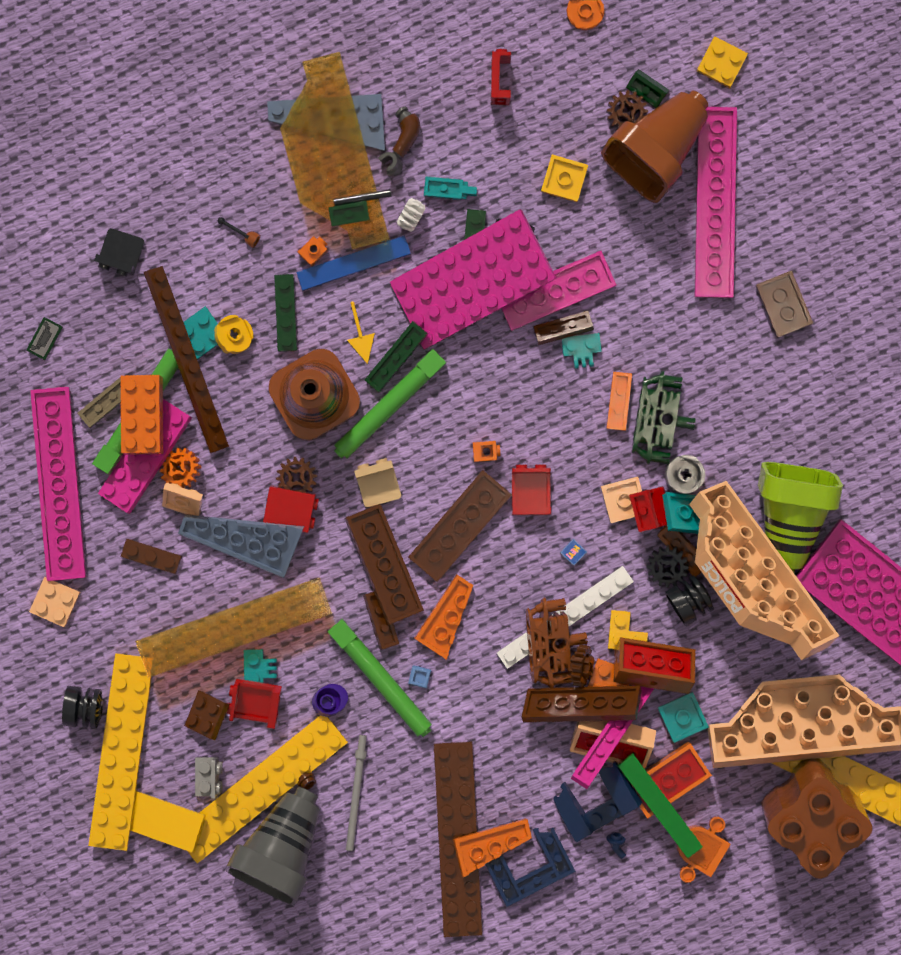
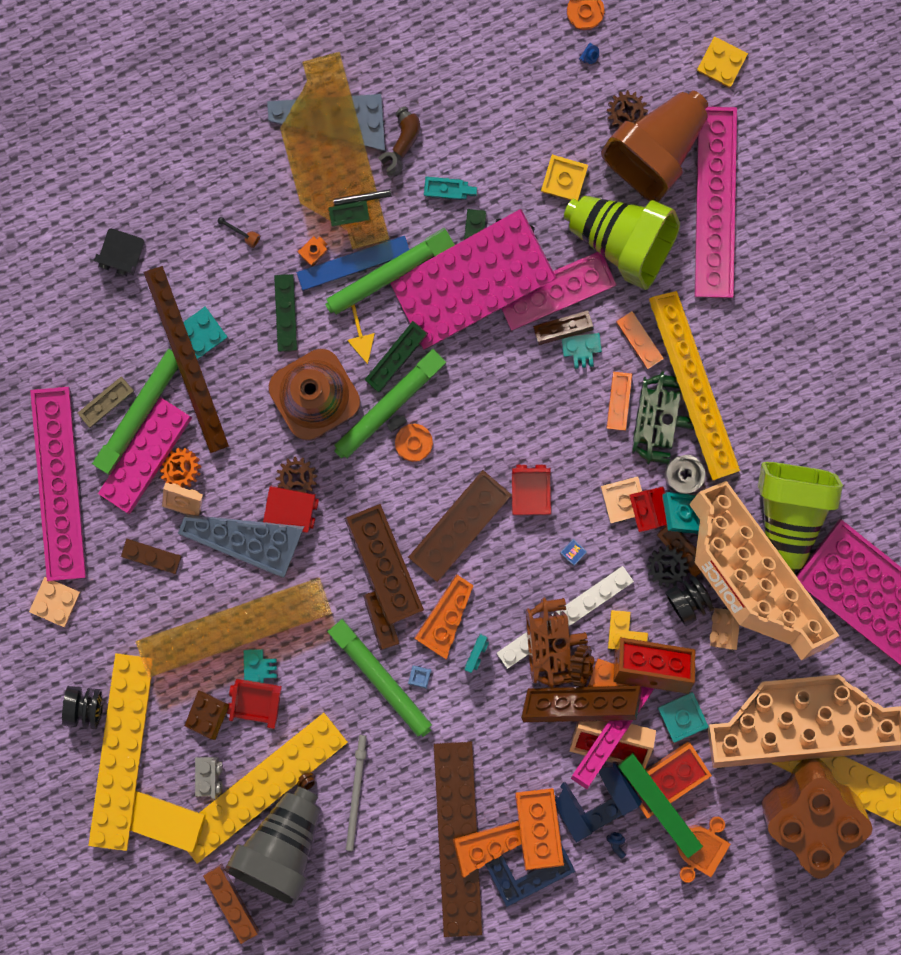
(44, 338): slope -> none
(141, 414): orange brick -> none
(228, 343): yellow plate -> none
(231, 903): none -> dark orange brick
(324, 706): dark purple hat -> none
(377, 483): tan bracket -> none
(390, 271): none -> bright green brick
(396, 422): none -> black plate
(409, 447): none -> orange tile
(411, 214): white gear -> none
(473, 660): none -> teal plate
(478, 448): orange brick -> none
(499, 97): red panel -> none
(539, 829): none -> orange tile
(590, 54): none -> blue plate
(626, 234): none -> lime cone
(639, 340): none -> orange plate
(645, 86): dark green slope -> none
(694, 385): none -> yellow plate
(724, 629): none -> light nougat plate
(784, 304): reddish brown plate -> none

